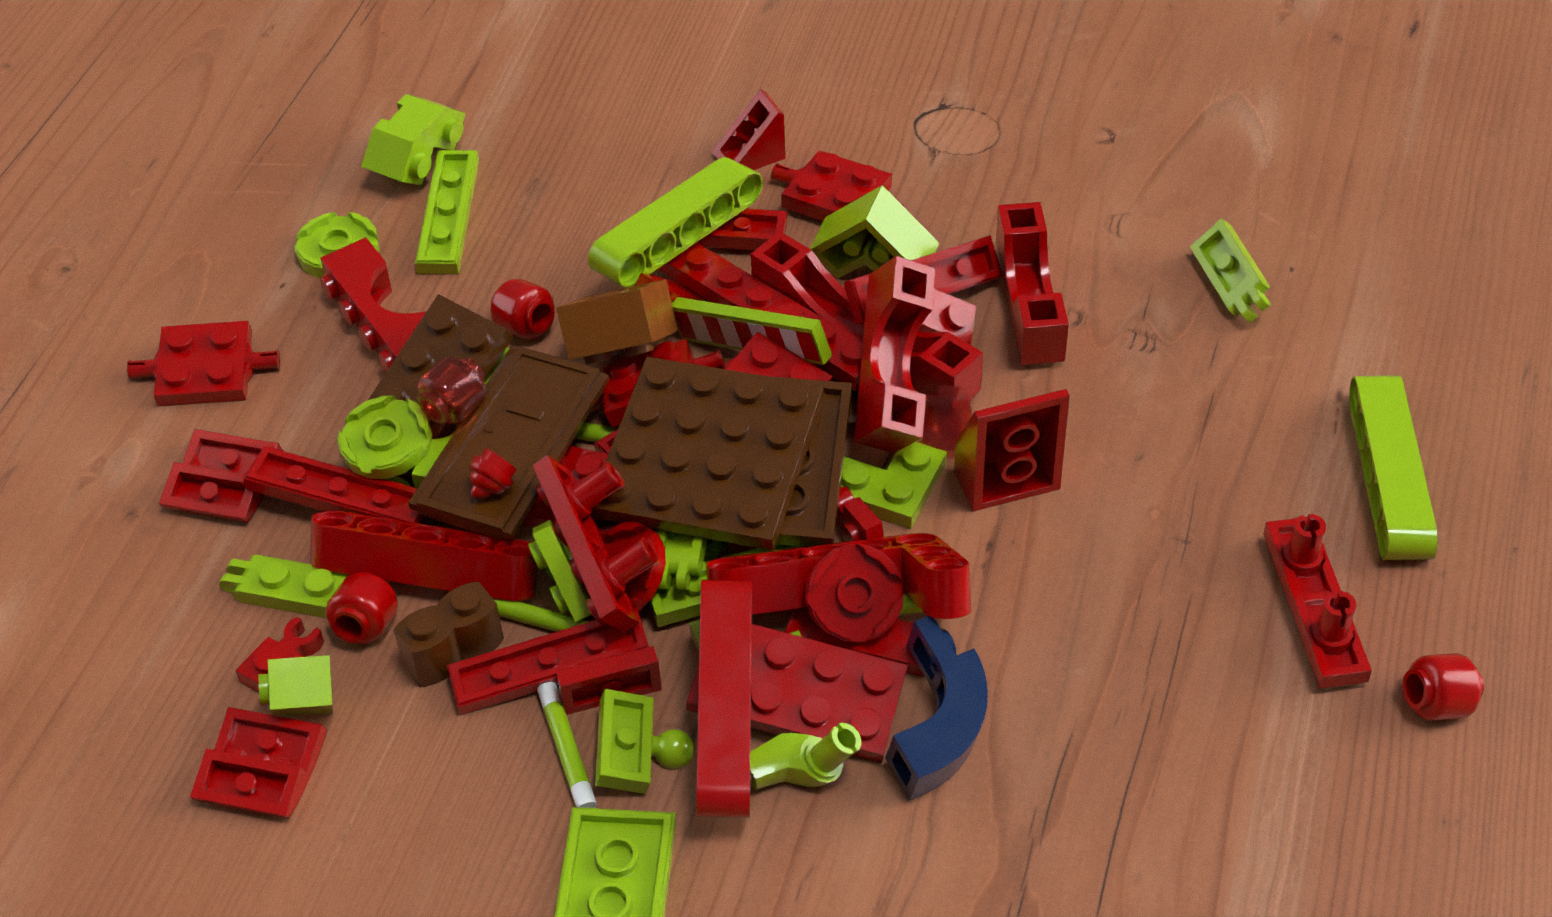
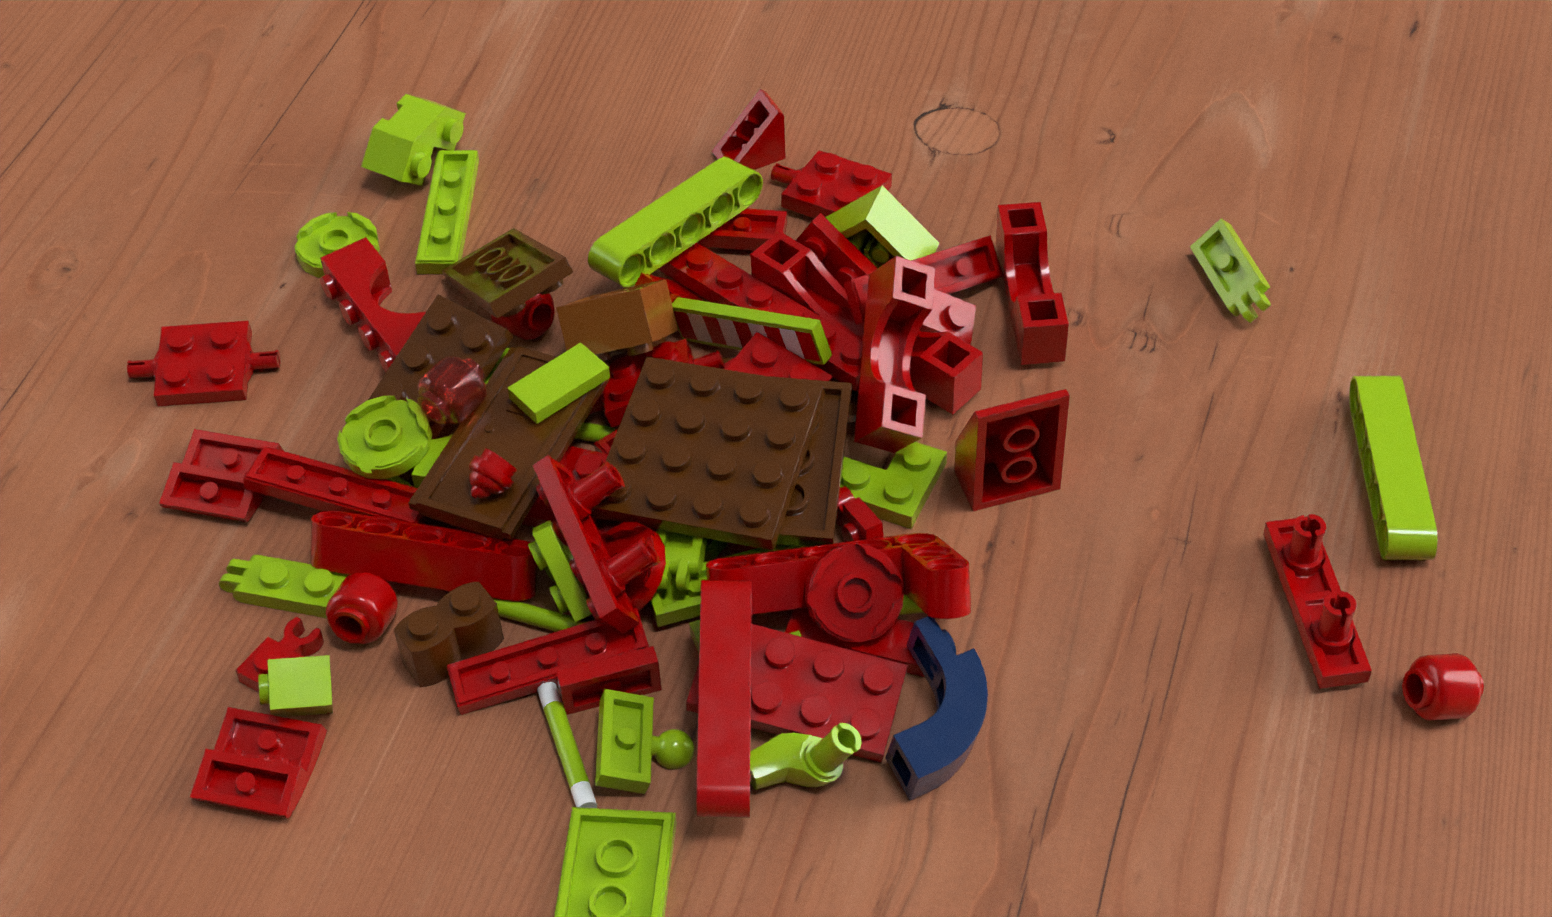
(508, 273): none -> reddish brown plate
(558, 383): none -> lime tile
(835, 251): none -> red plate
(946, 416): clear red bracket -> none

